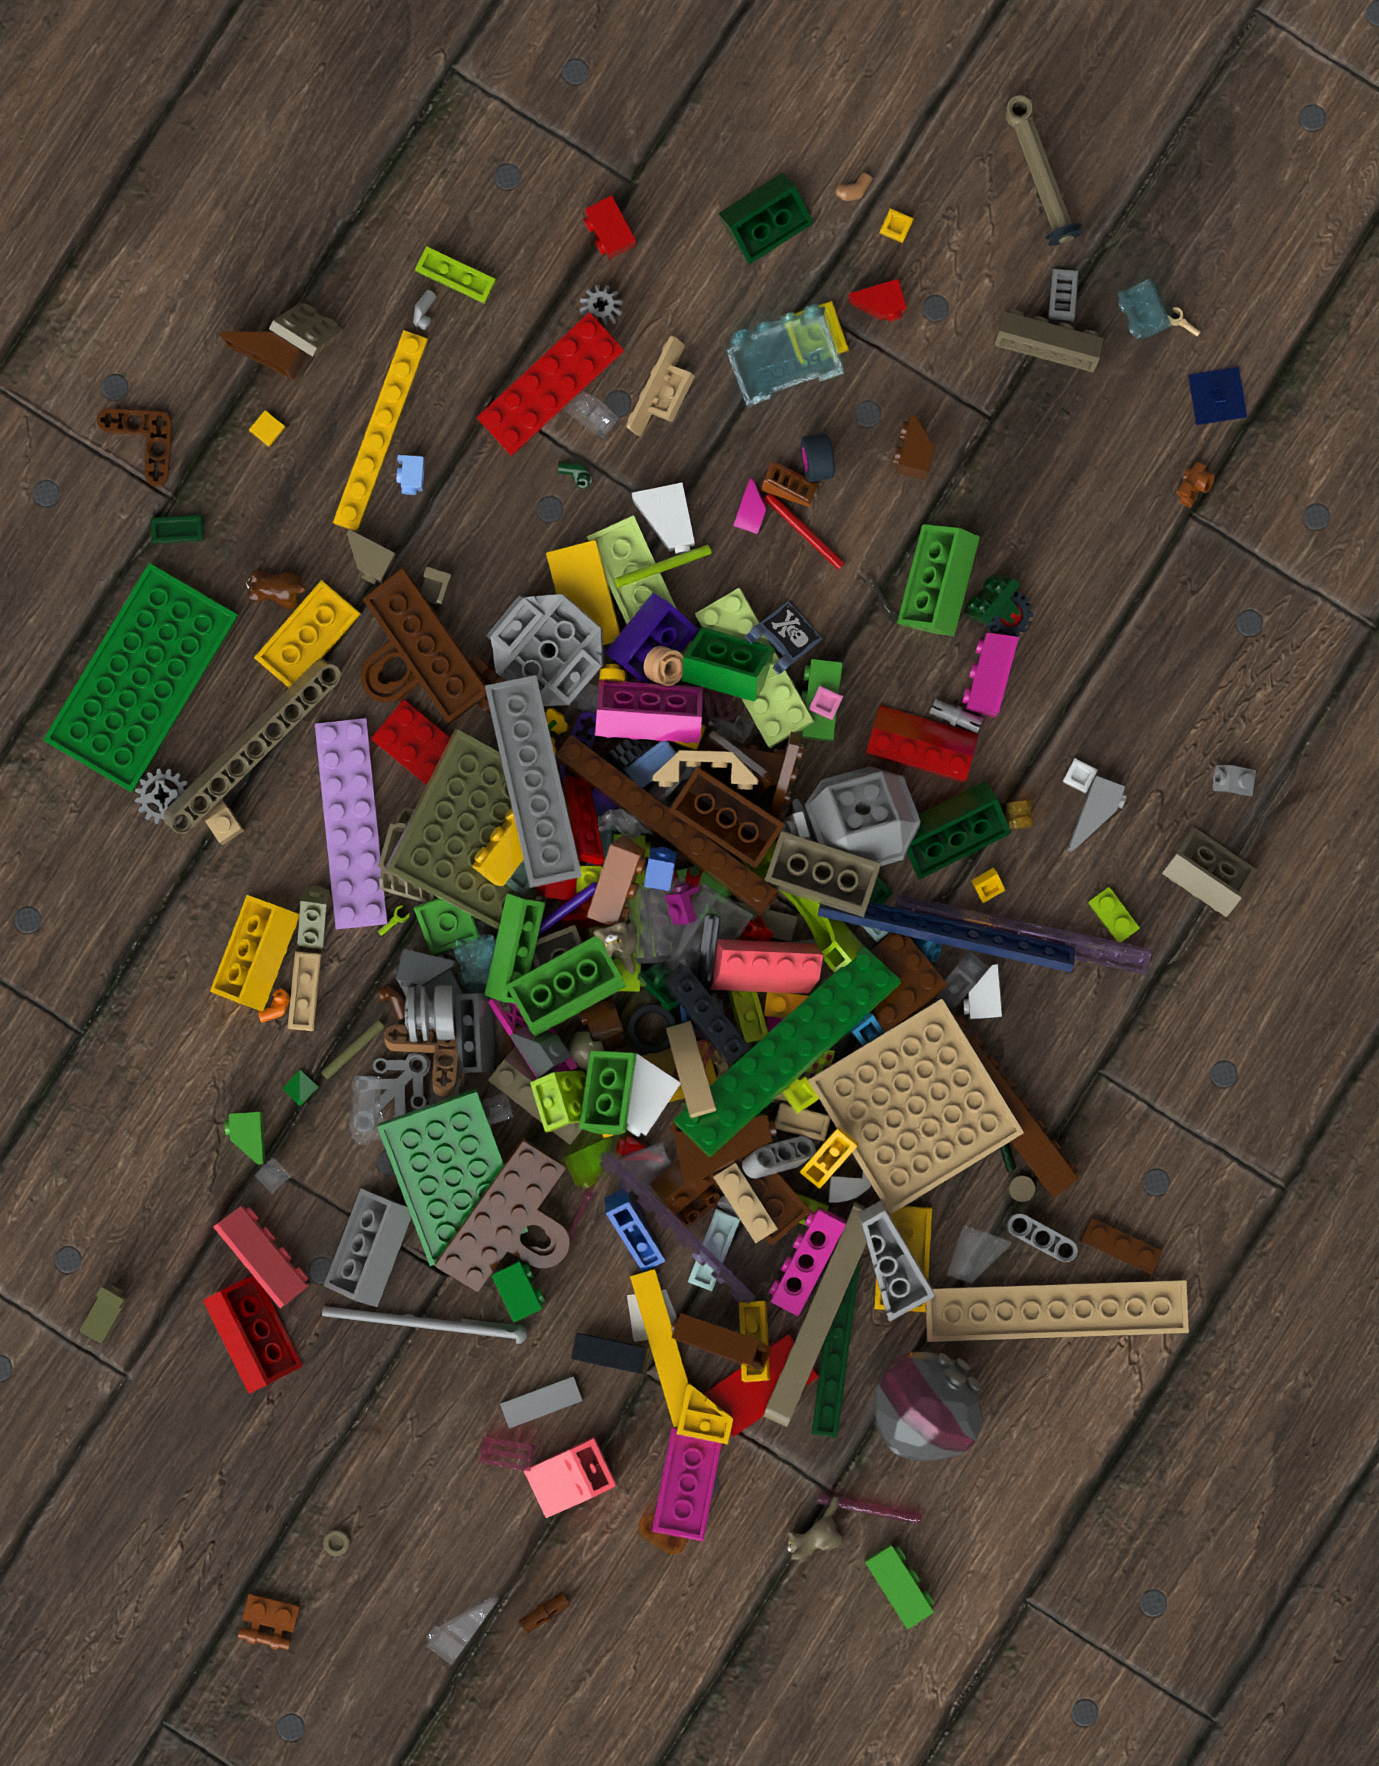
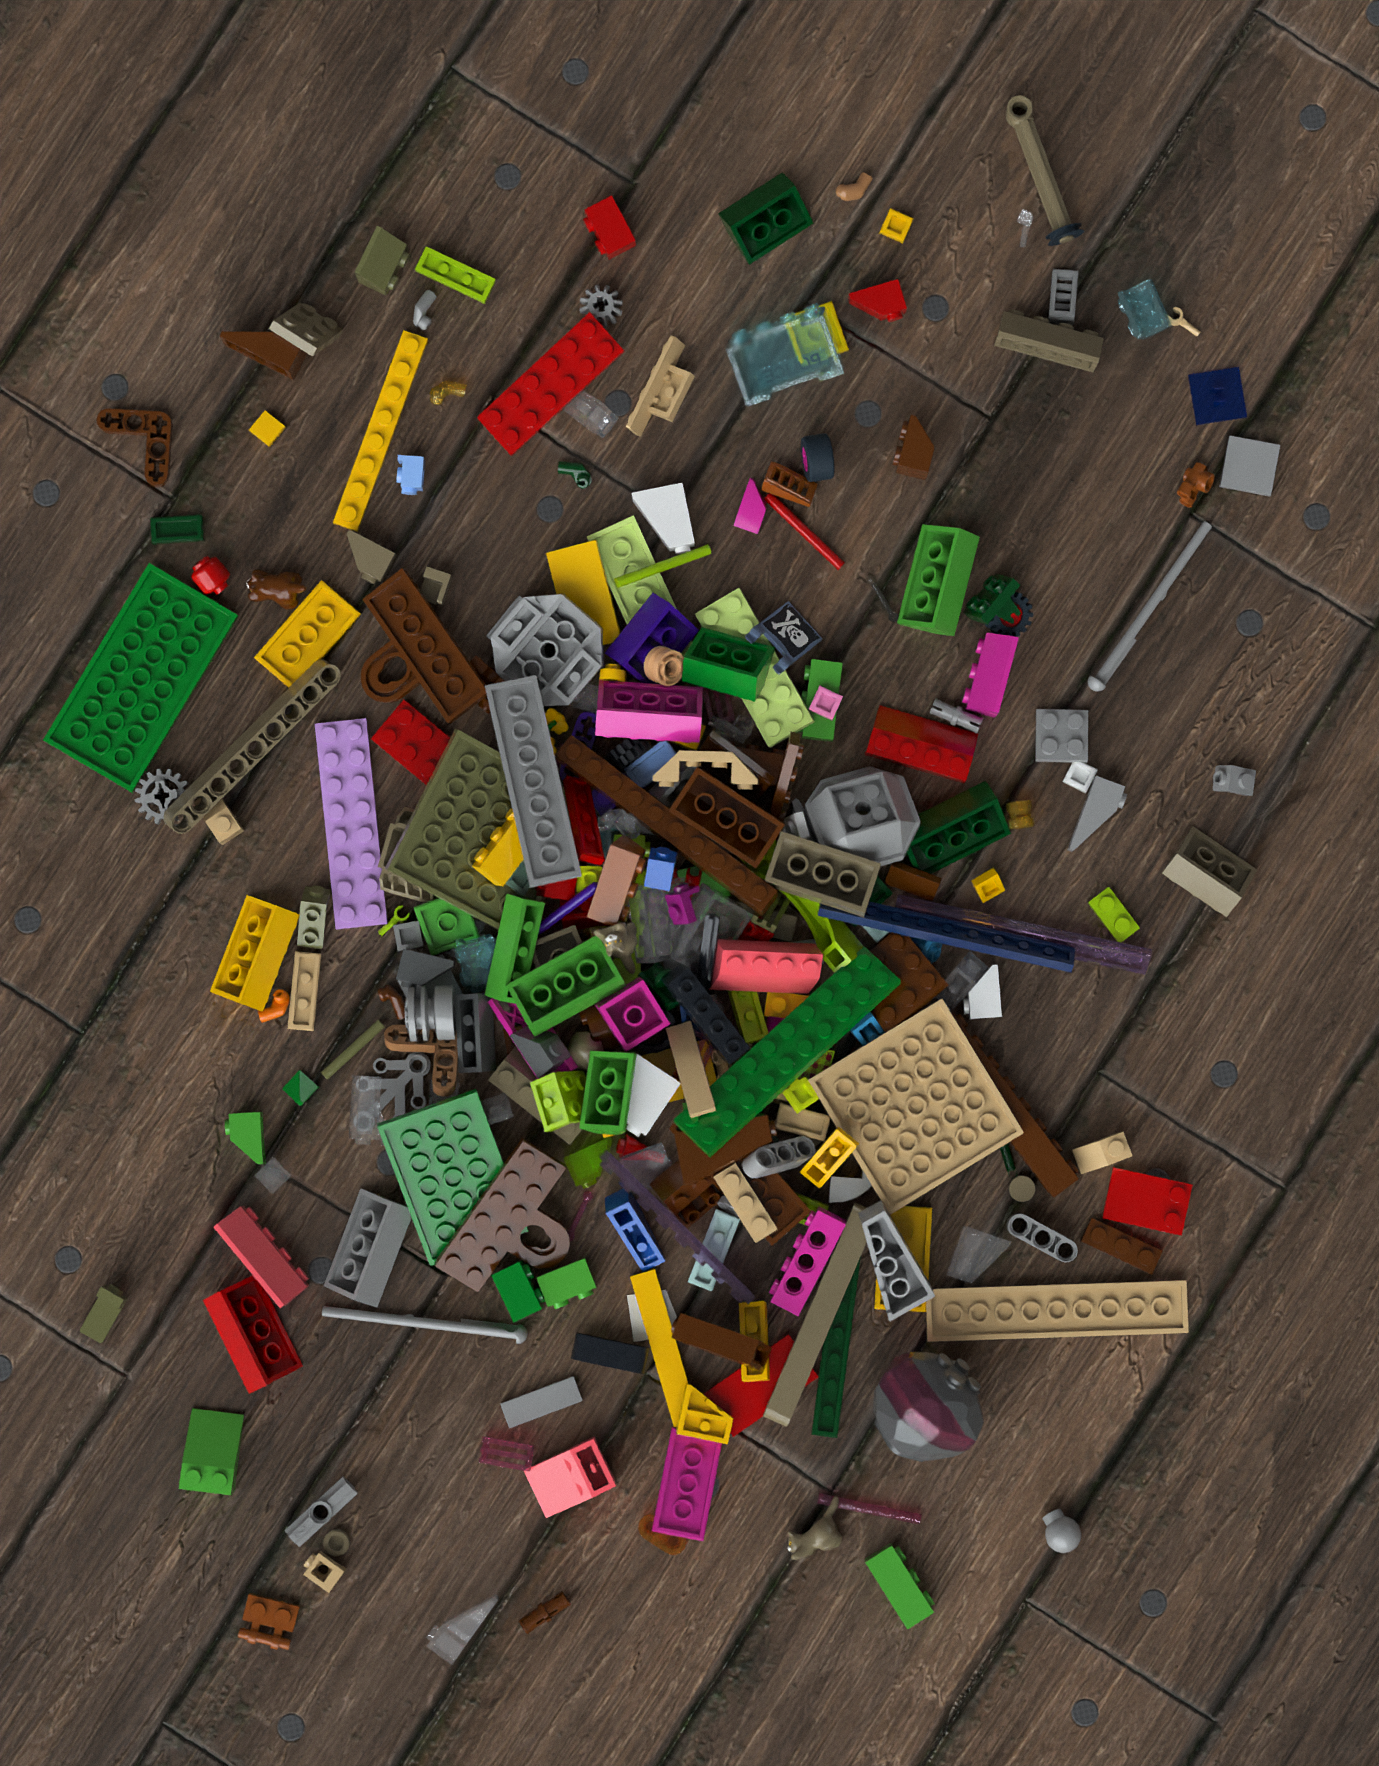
(210, 575): none -> red head
(211, 1452): none -> bright green slope
(326, 1580): none -> tan brick
(333, 1500): none -> light grey piece
(382, 261): none -> olive slope
(408, 936): none -> light grey plate
(445, 388): none -> clear yellow arm
(566, 1283): none -> bright green brick
(632, 1014): none -> dark pink brick
(763, 923): none -> olive tile
(912, 880): none -> reddish brown tile
(1025, 218): none -> clear hand
(1061, 735): none -> light grey plate
(1061, 1532): none -> light grey piece
(1099, 681): none -> light grey bar
(1102, 1152): none -> tan slope
(1147, 1201): none -> red slope
(1249, 465): none -> light grey tile

